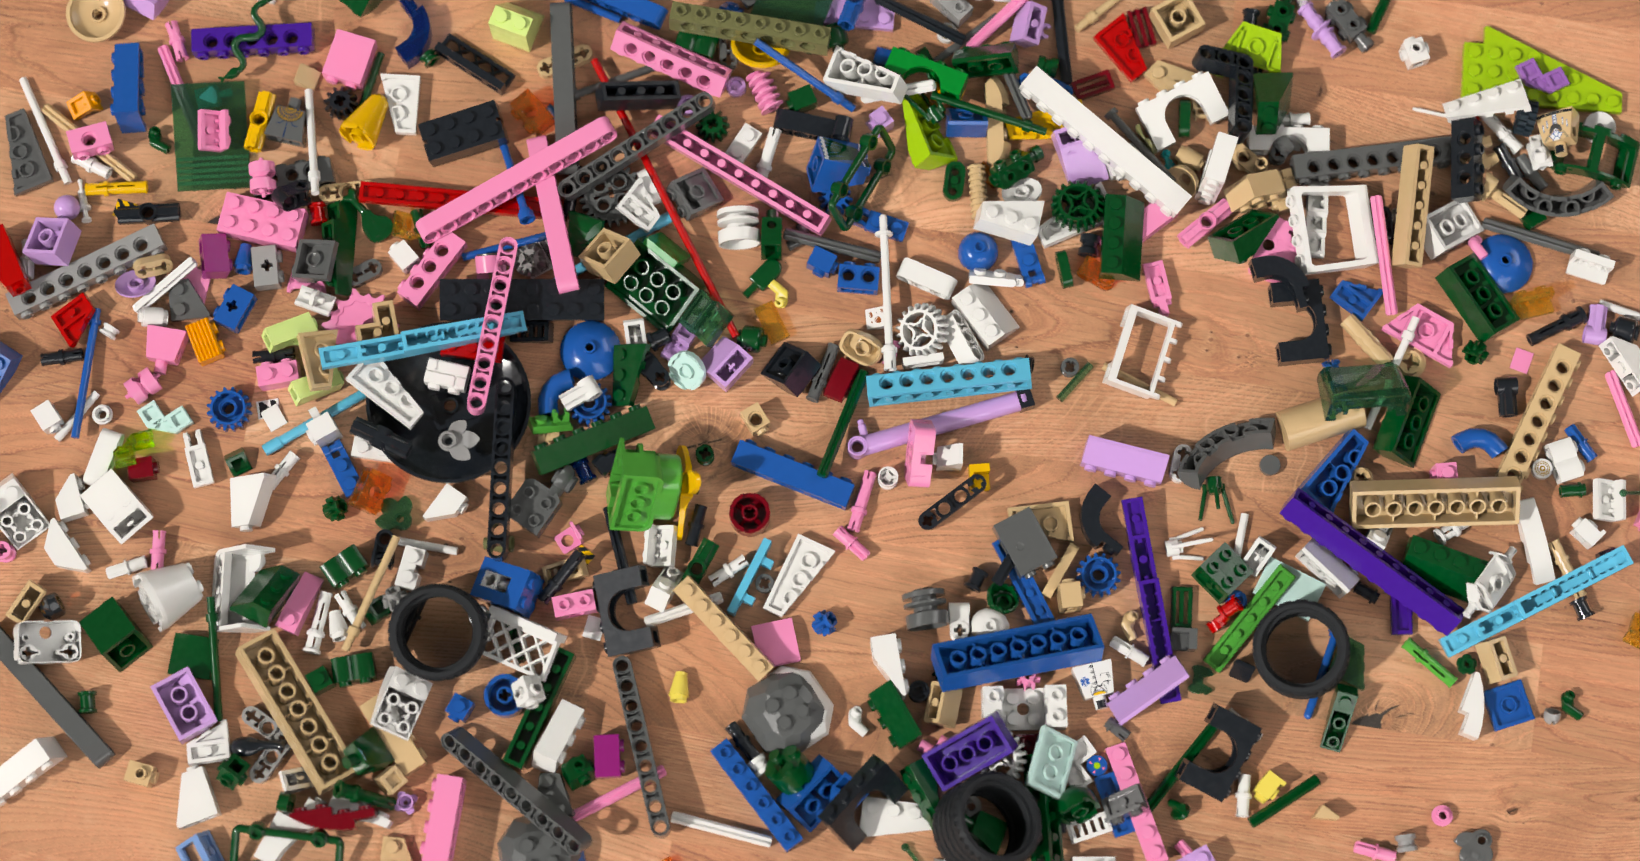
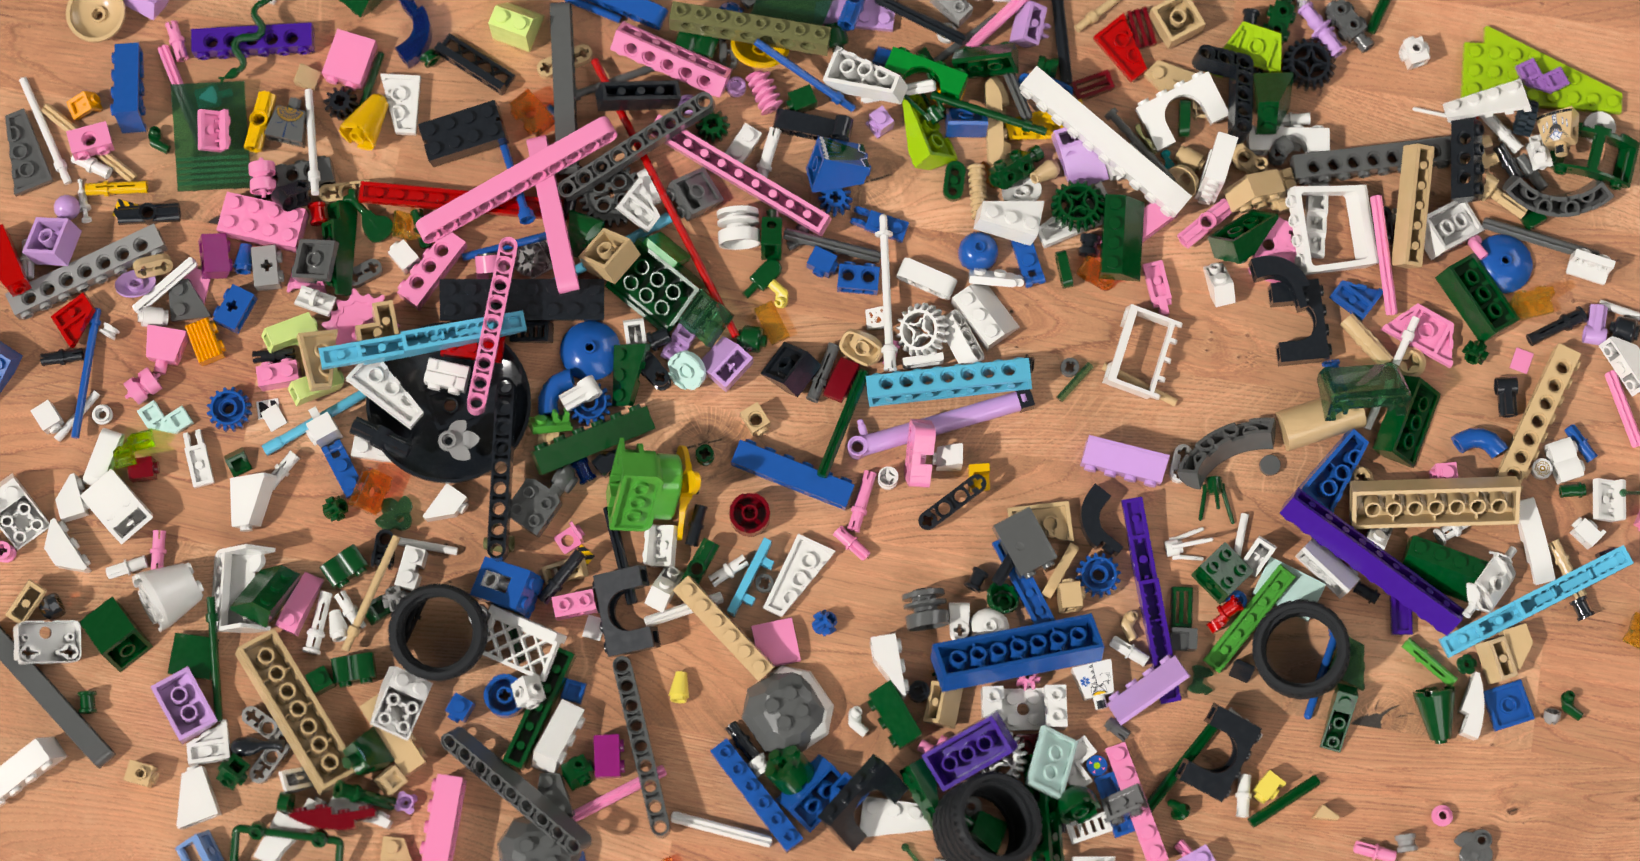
(573, 691): none -> blue tile
(882, 166): dark green bar -> none
(1046, 171): none -> tan cone
(1219, 284): none -> white slope
(1325, 64): none -> black gear
(1436, 711): none -> dark green cone
(1519, 643): none -> tan slope

